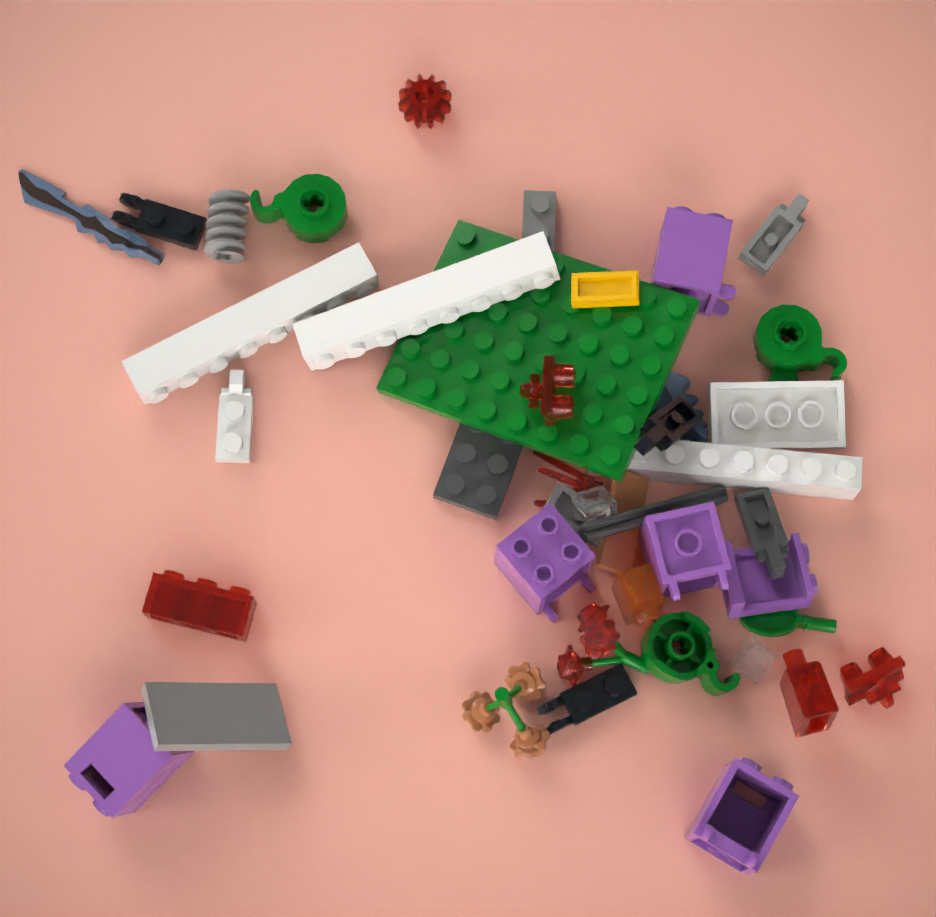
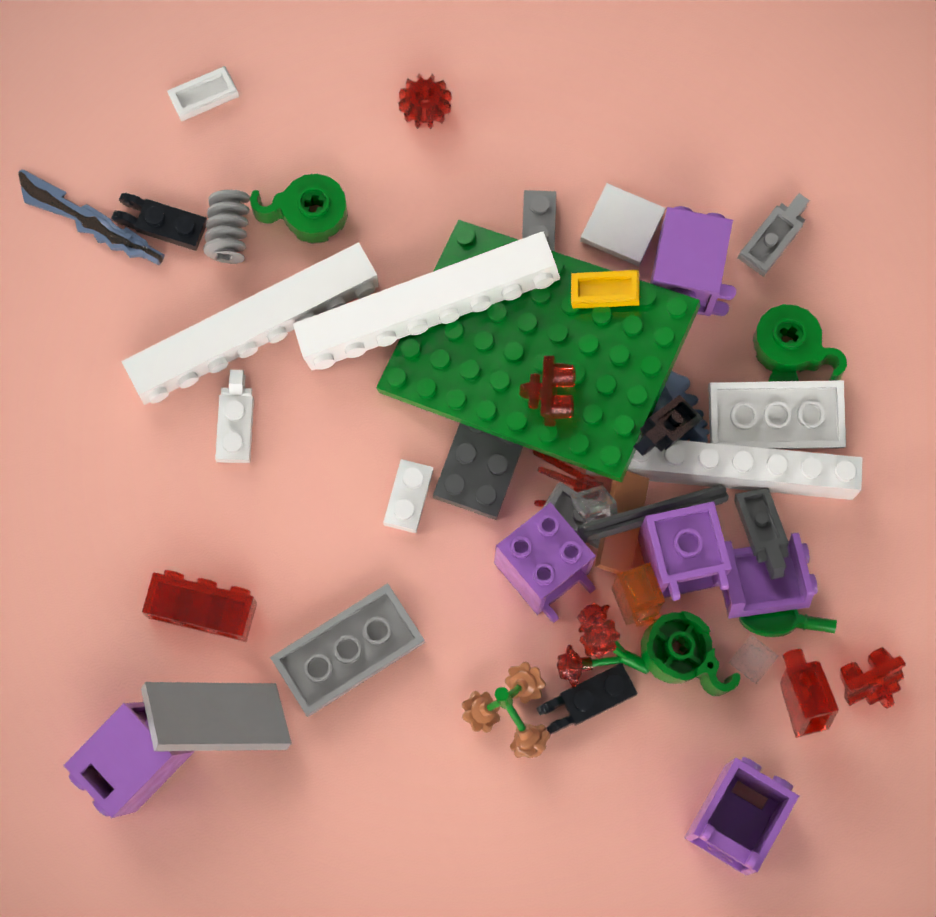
(203, 93): none -> white tile
(347, 650): none -> light grey plate
(408, 496): none -> white plate
(622, 224): none -> white tile

